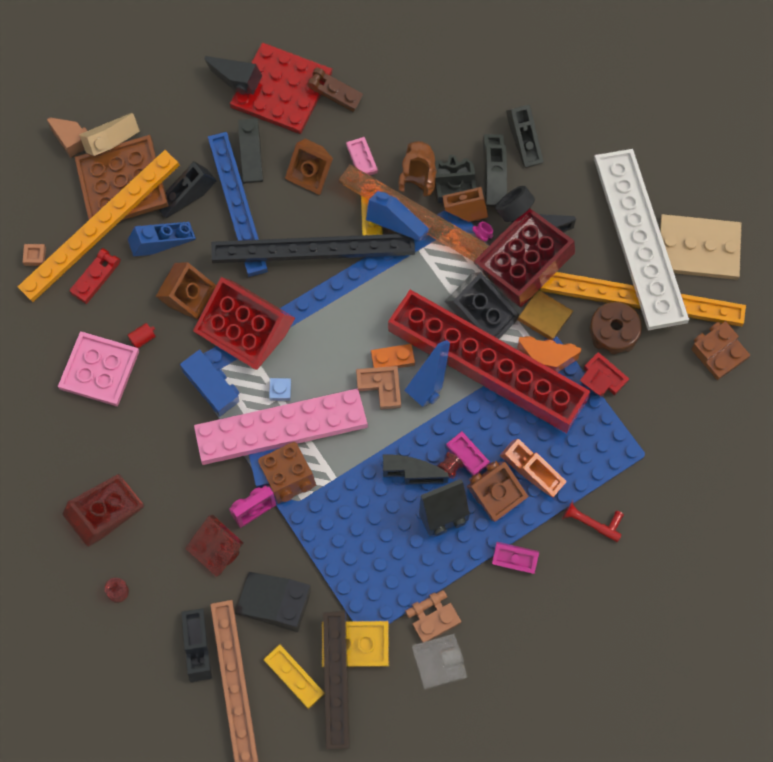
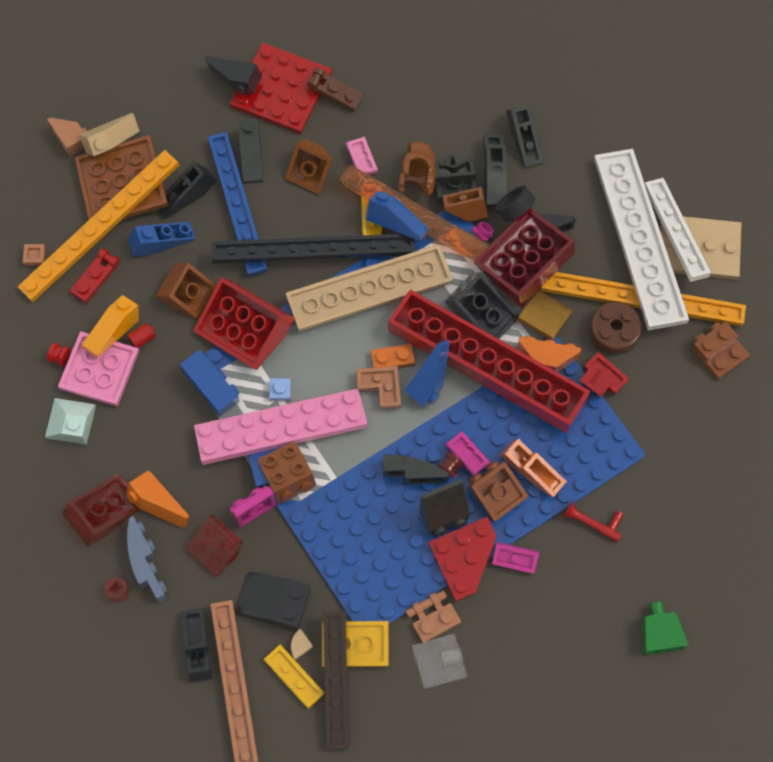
(58, 354): none -> red wheel
(70, 421): none -> light aqua slope
(113, 324): none -> light orange slope
(140, 554): none -> sand blue slope
(155, 499): none -> orange slope
(300, 645): none -> tan tile
(368, 287): none -> tan plate
(464, 556): none -> red plate
(662, 631): none -> green torso
(677, 230): none -> white plate

